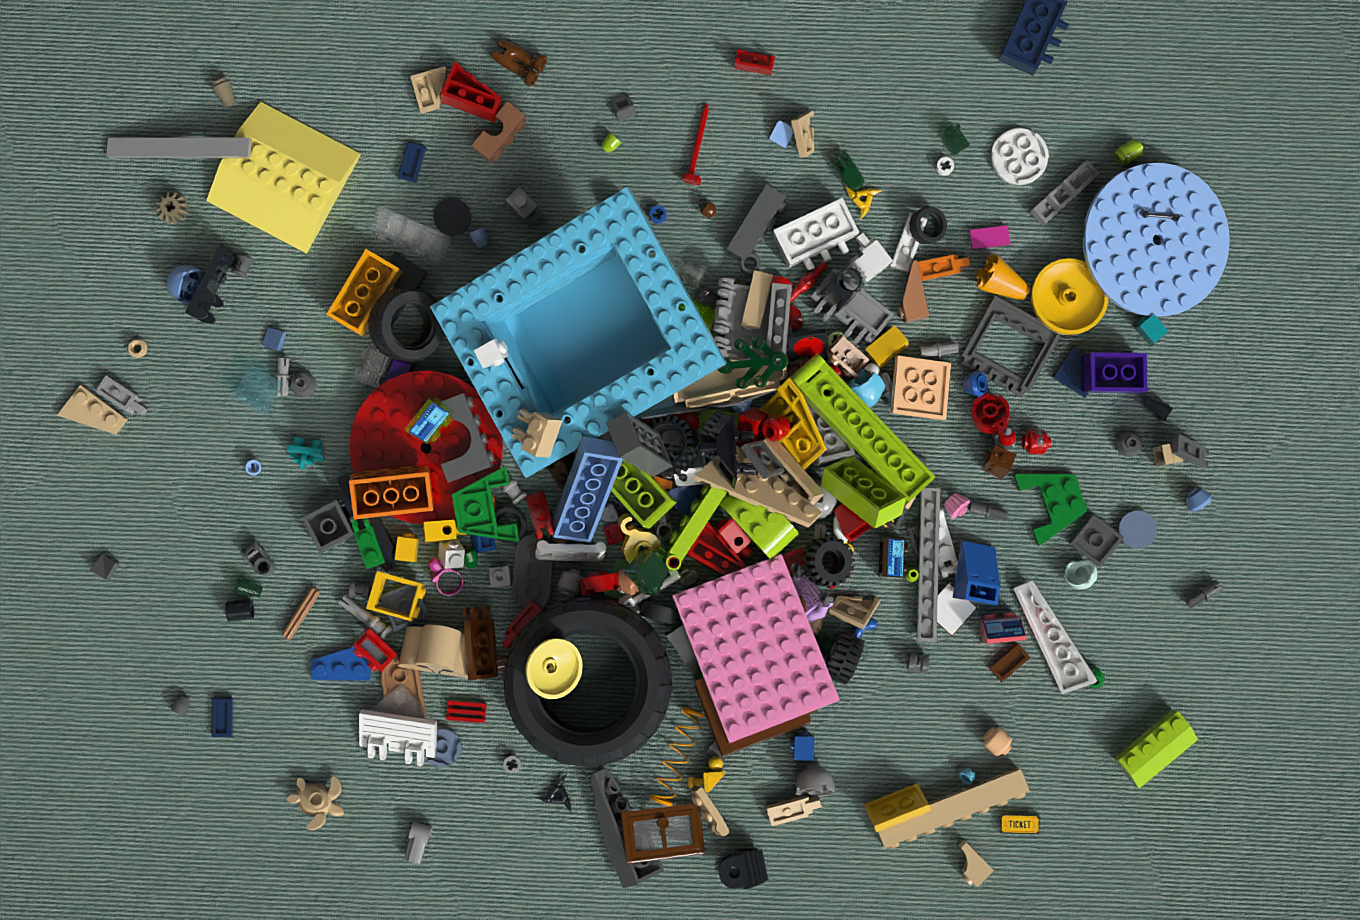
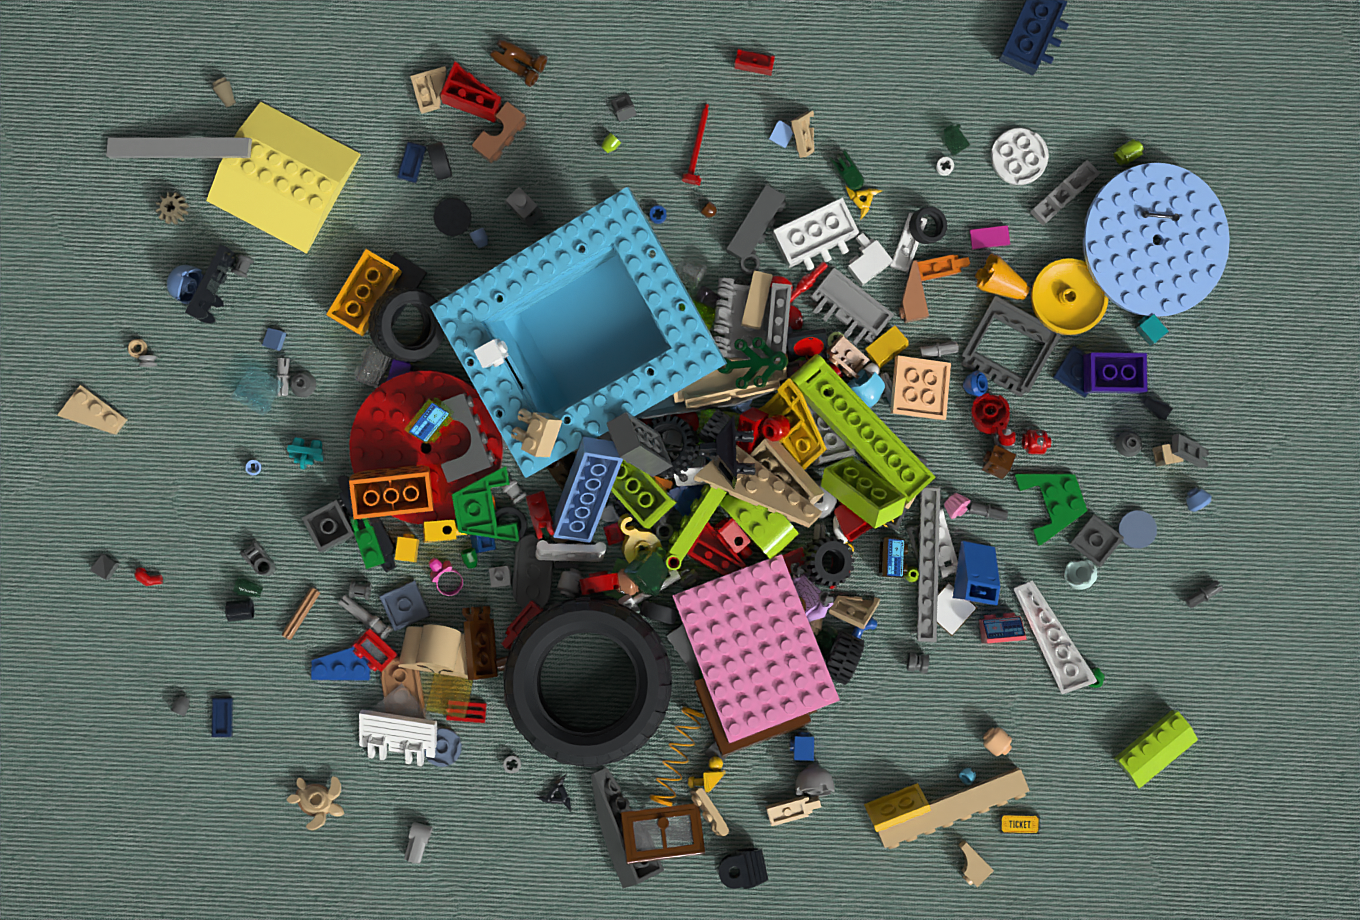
(120, 396): light grey hinge -> none
(145, 579): none -> red arm
(147, 361): none -> light grey bush
(377, 591): yellow window -> none
(411, 235): clear slope -> none
(439, 160): none -> black tyre
(449, 695): none -> clear yellow slope
(451, 554): white brick -> none
(563, 671): light yellow dish -> none
(763, 459): dark grey tile -> none
(838, 286): black piece -> none
(1009, 662): reddish brown tile -> none

